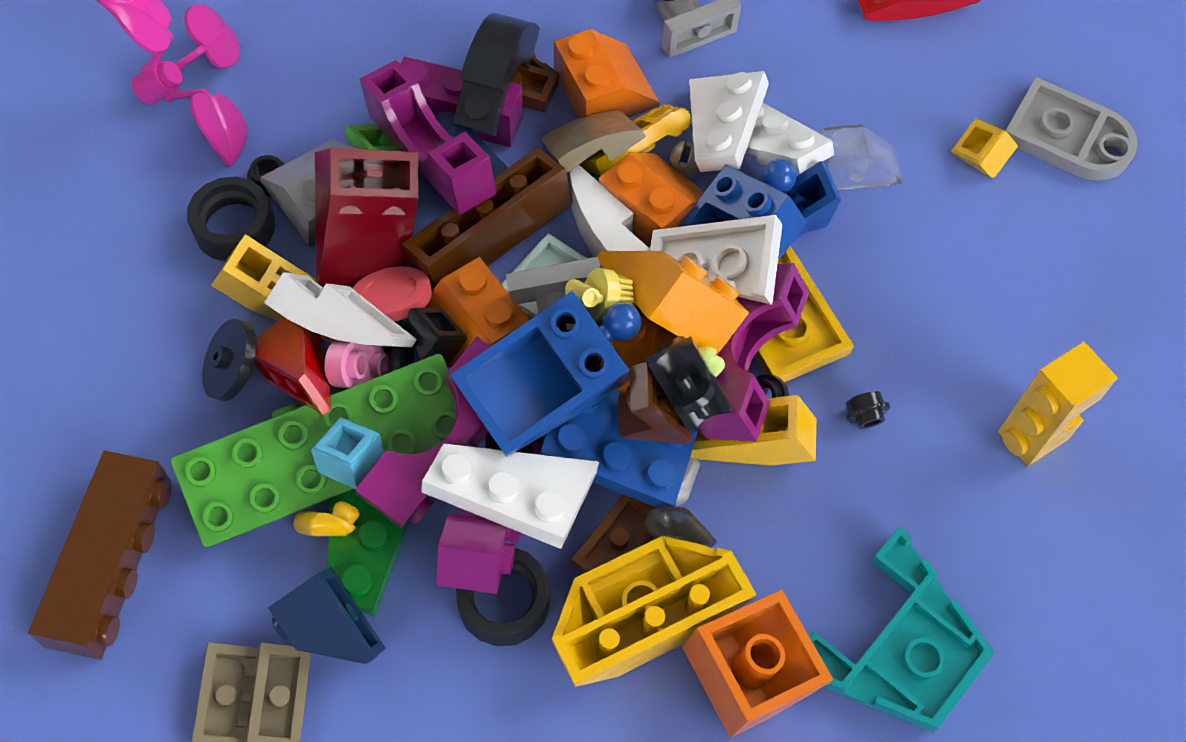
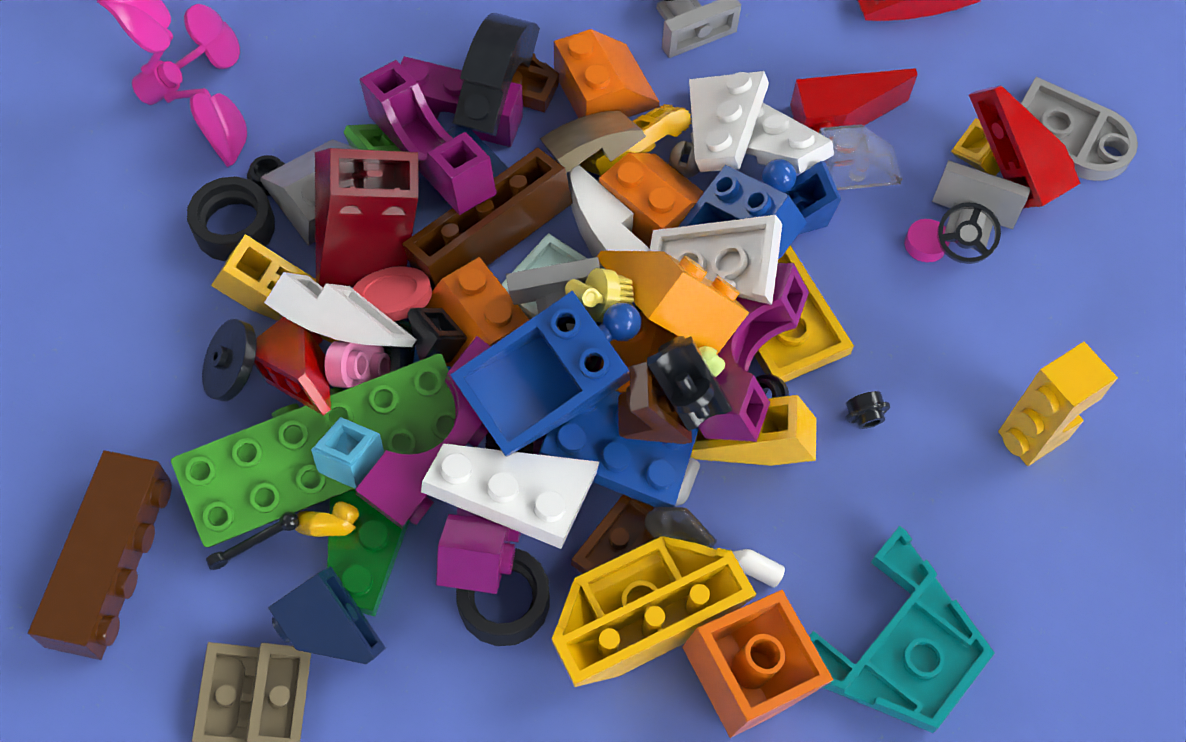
(288, 522): none -> black hinge
(760, 567): none -> white arm
(850, 97): none -> red slope
(923, 242): none -> dark pink tile
(976, 205): none -> light grey piece
(1024, 147): none -> red slope

